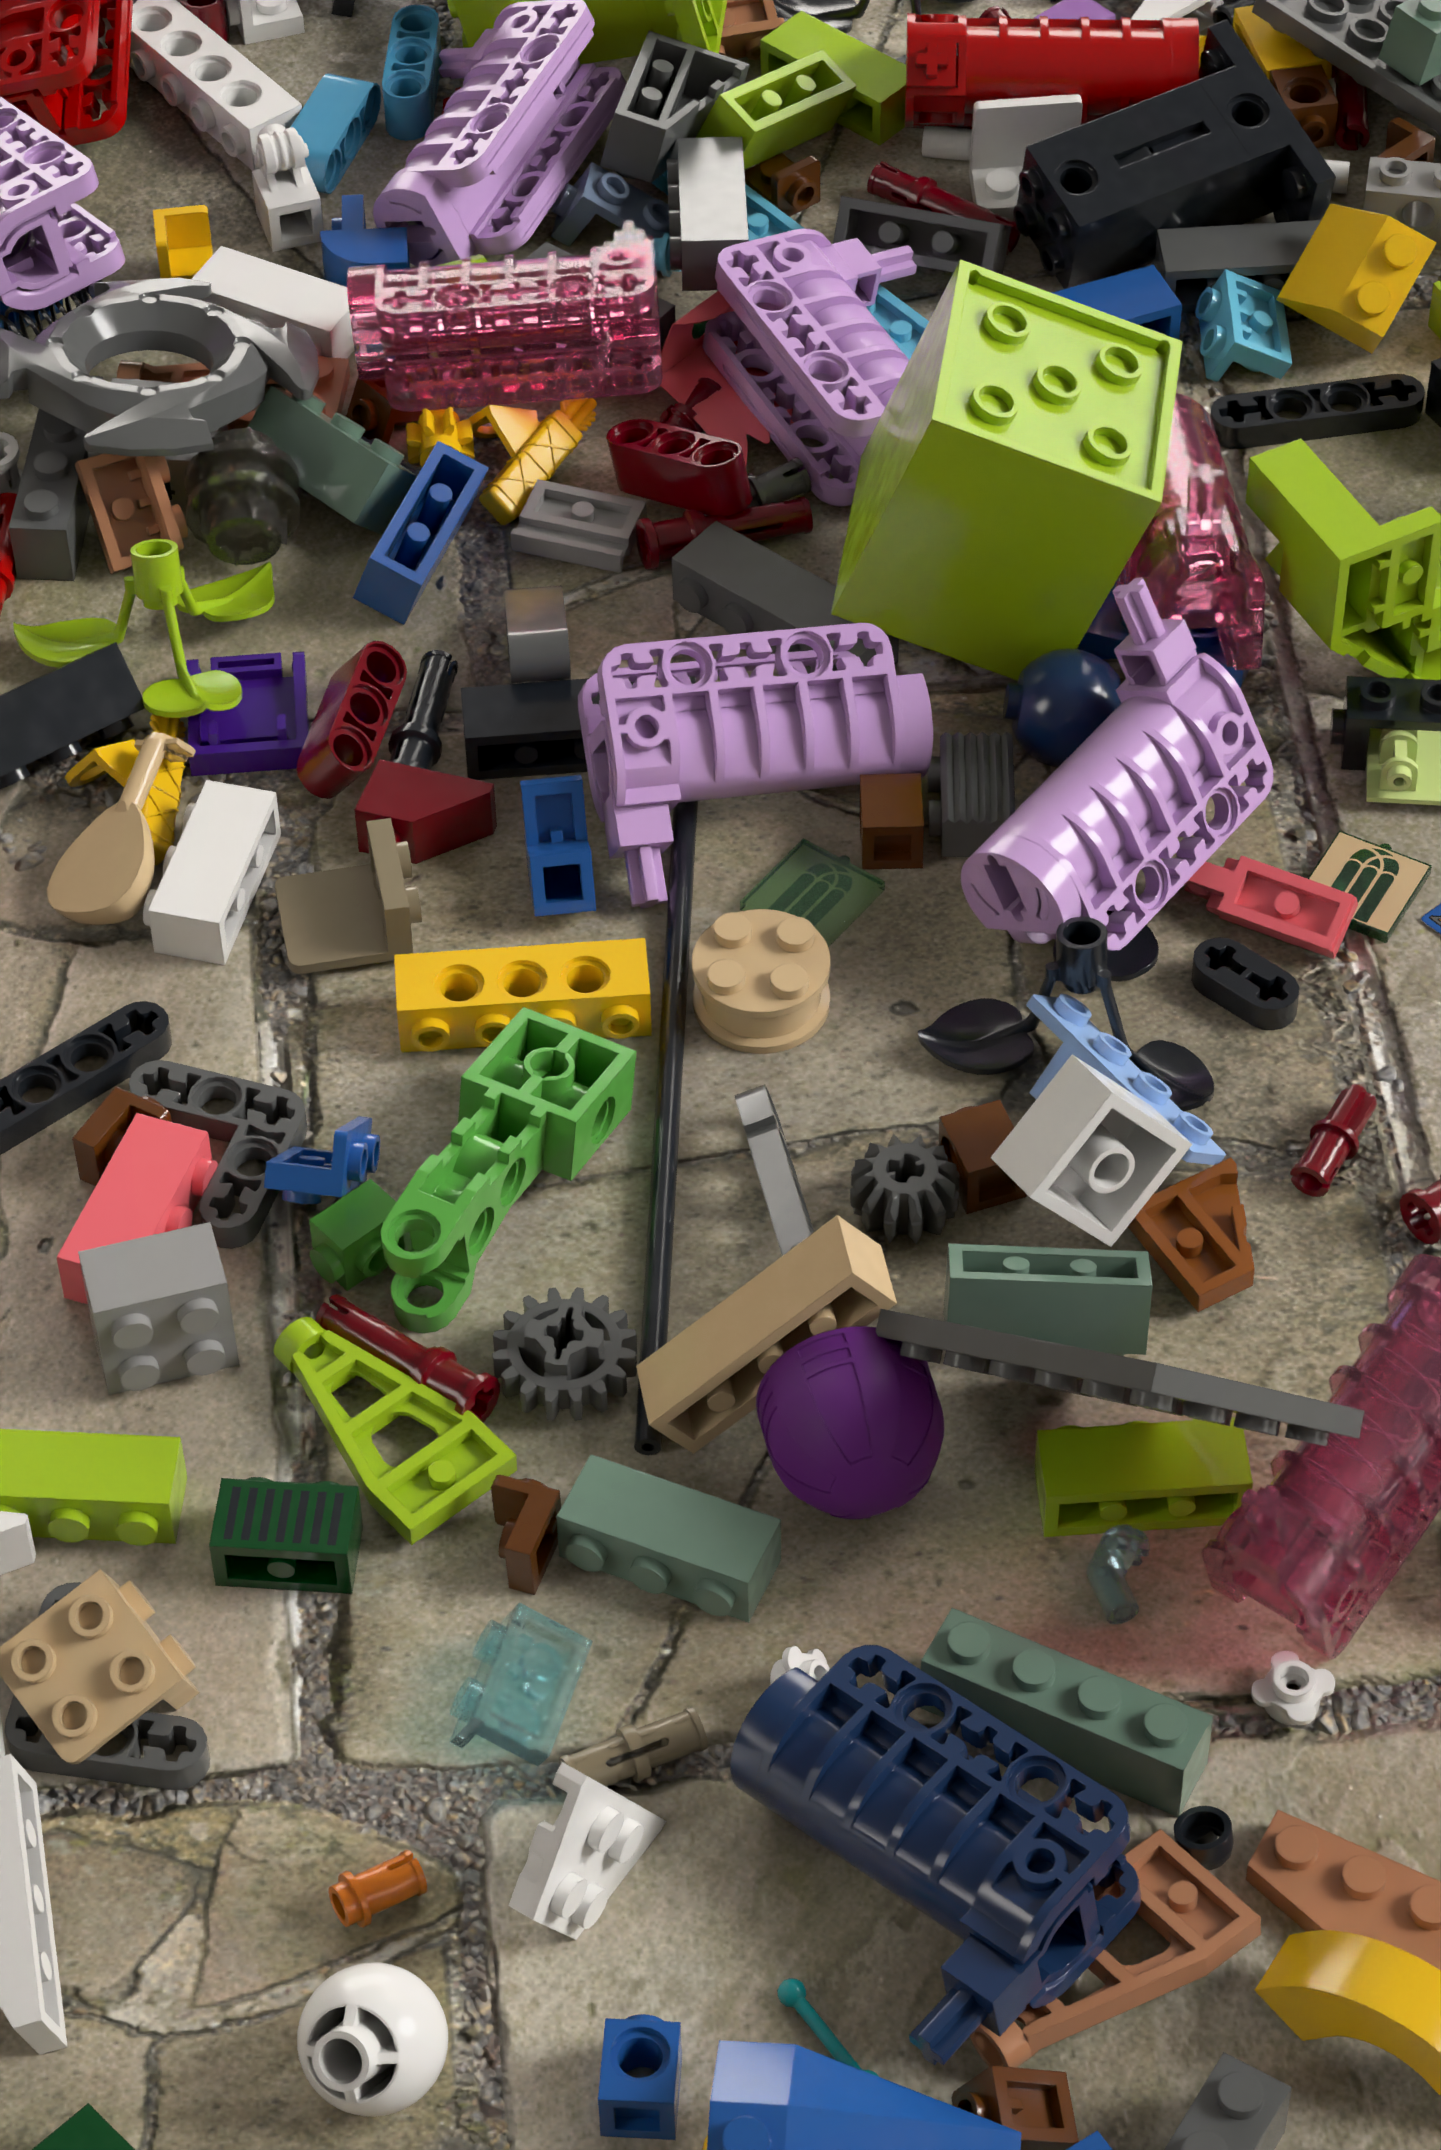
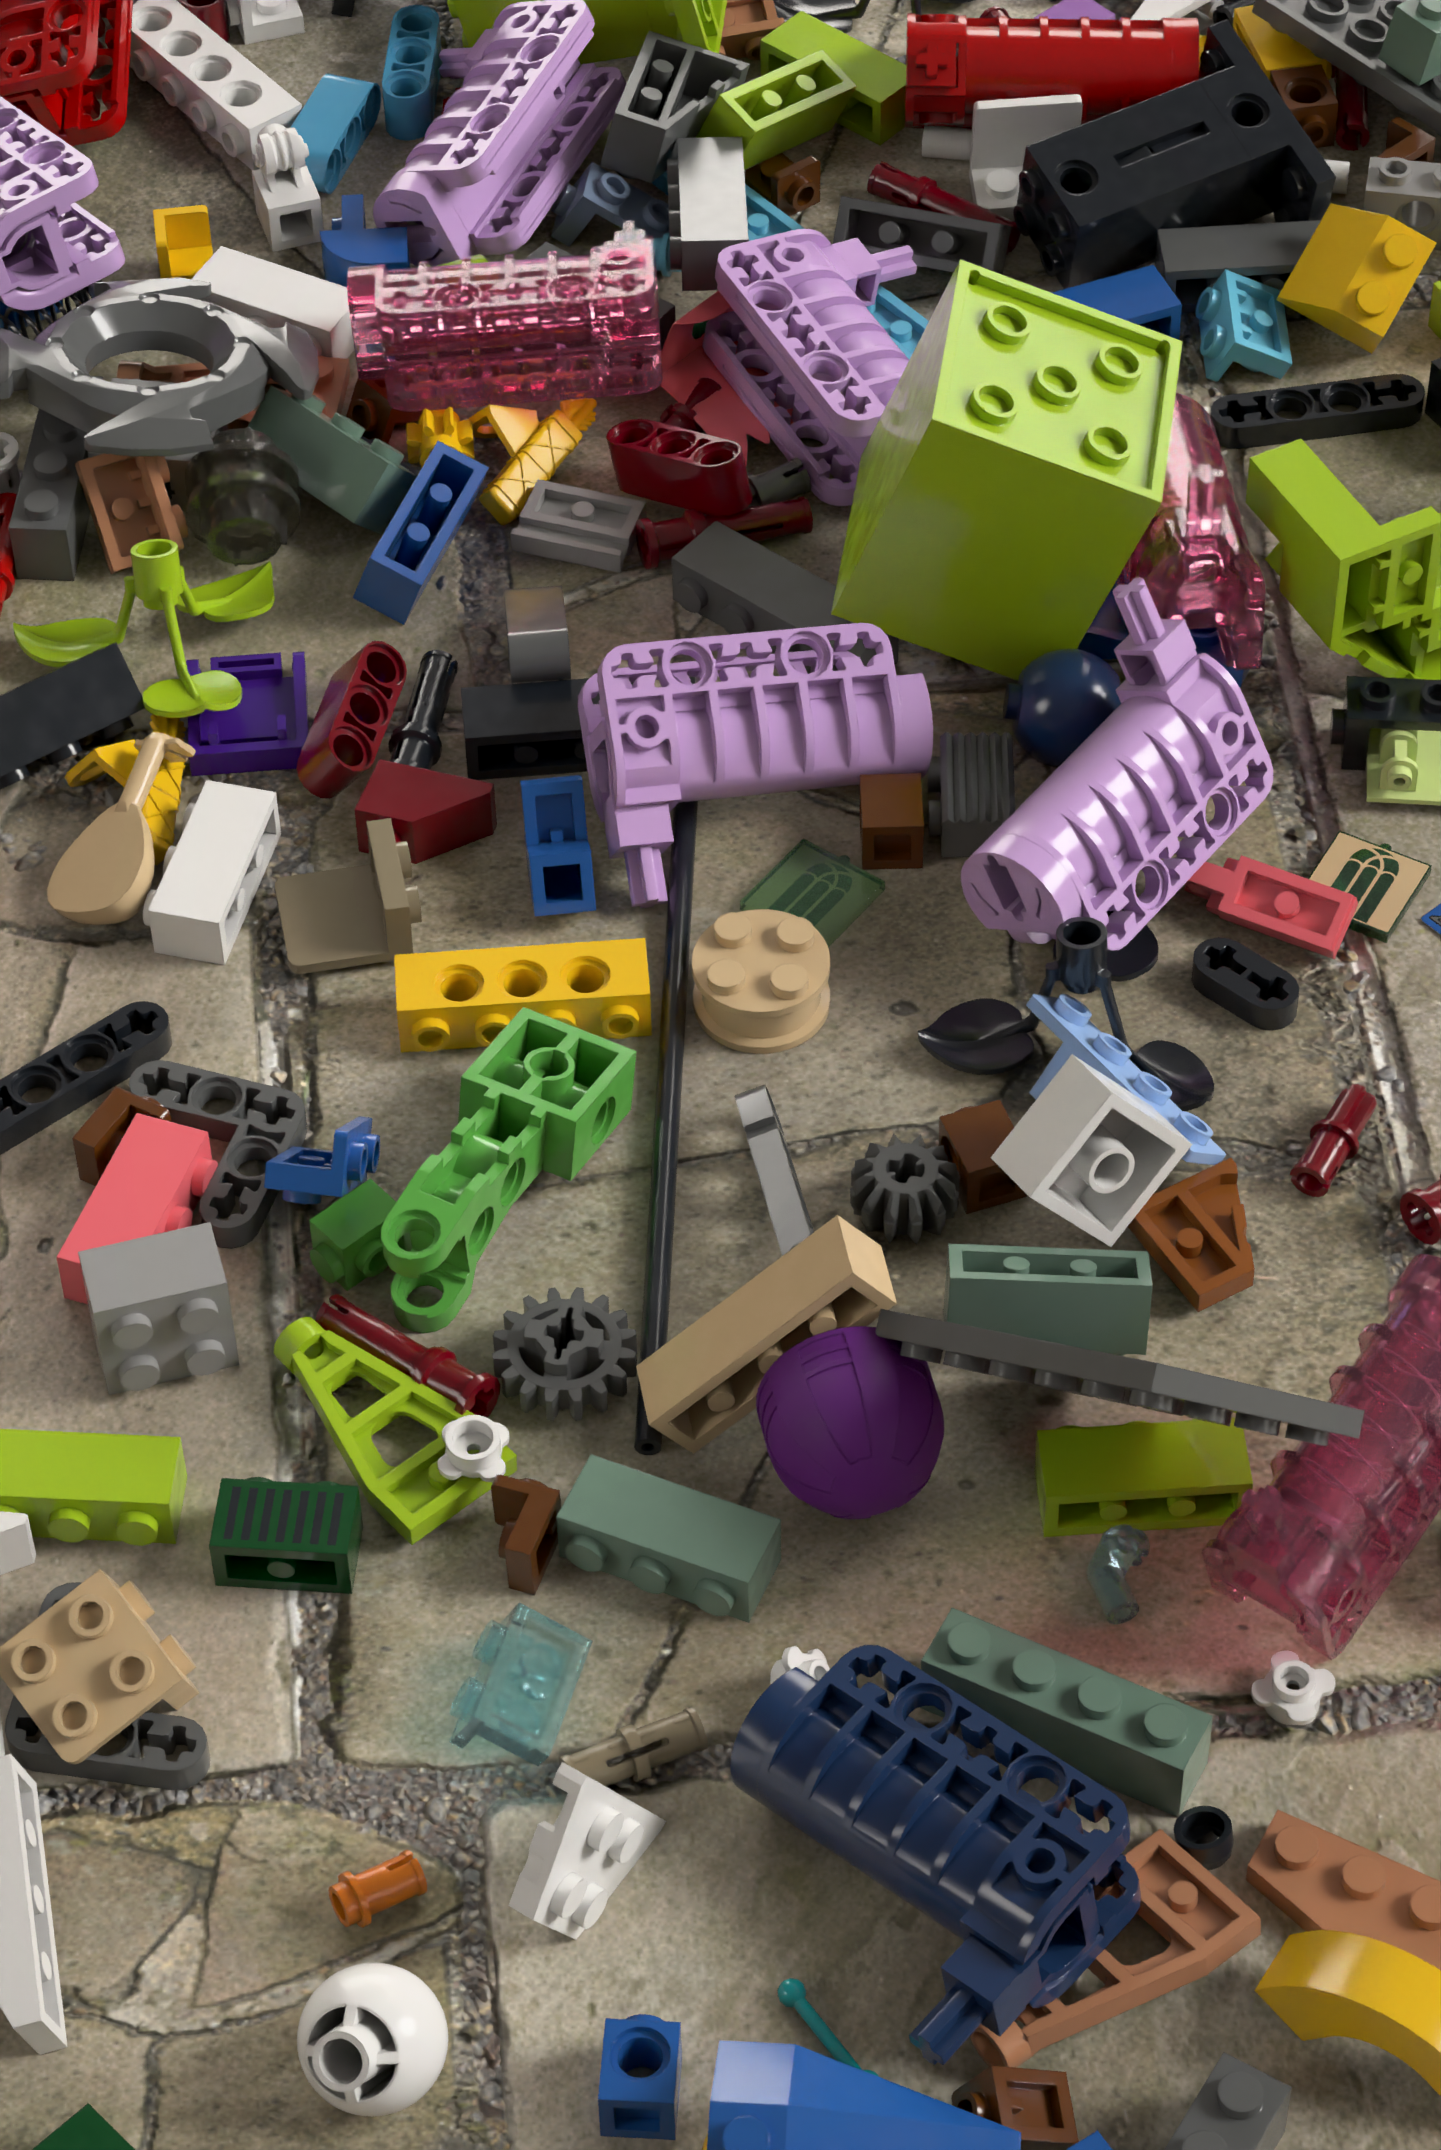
(473, 1433): none -> white plate

